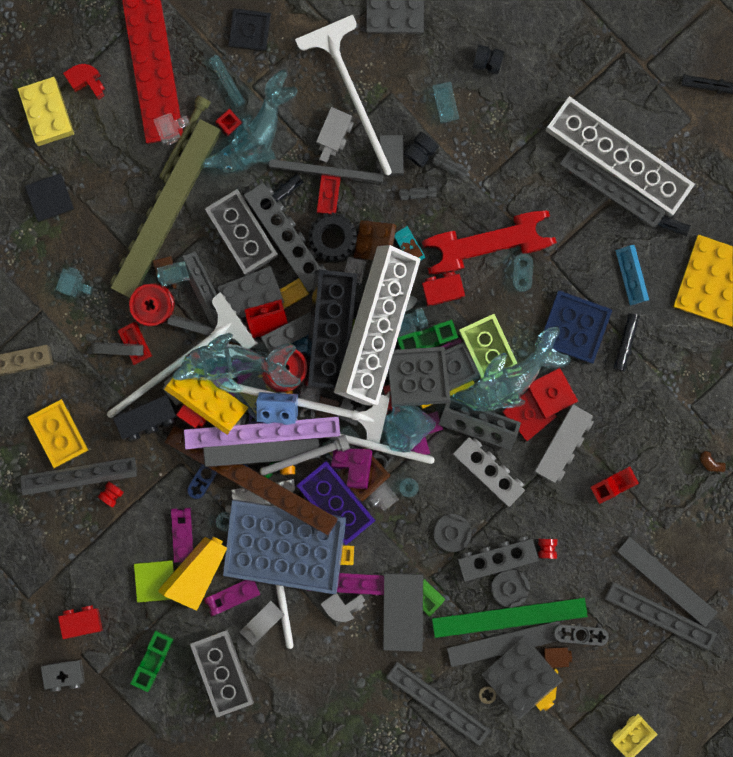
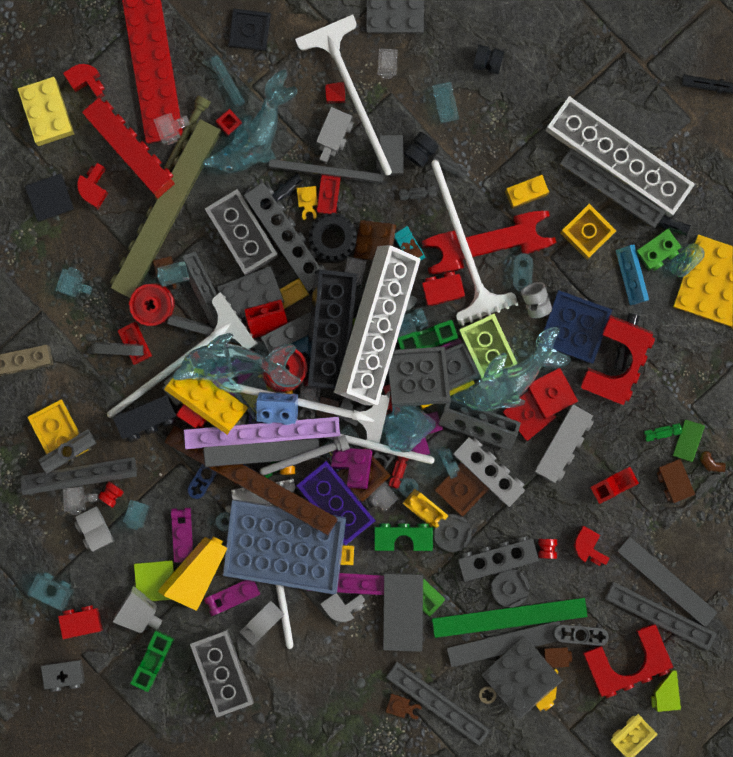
(39, 591): none -> clear light blue brick
(56, 458): none -> dark grey piece
(75, 500): none -> clear brick
(89, 190): none -> red brick
(94, 529): none -> light grey brick
(128, 147): none -> red brick
(136, 514): none -> clear light blue brick
(137, 612): none -> light grey torso
(307, 198): none -> yellow plate
(335, 93): none -> red slope
(386, 536): none -> green arch
(387, 63): none -> clear brick
(398, 472): none -> red axle
(400, 706): none -> reddish brown plate
(424, 508): none -> yellow hinge
(451, 467): none -> clear light blue plate
(462, 490): none -> reddish brown plate
(484, 301): none -> white piece
(527, 191): none -> yellow brick
(536, 300): none -> light grey wheel
(584, 545): none -> red brick
(588, 231): none -> yellow brick
(618, 387): none -> red arch
(655, 662): none -> red arch
(658, 249): none -> bright green brick
(663, 432): none -> green axle
(666, 694): none -> lime slope
(675, 481): none -> reddish brown brick
(686, 260): none -> clear light blue plate
(688, 440): none -> bright green slope

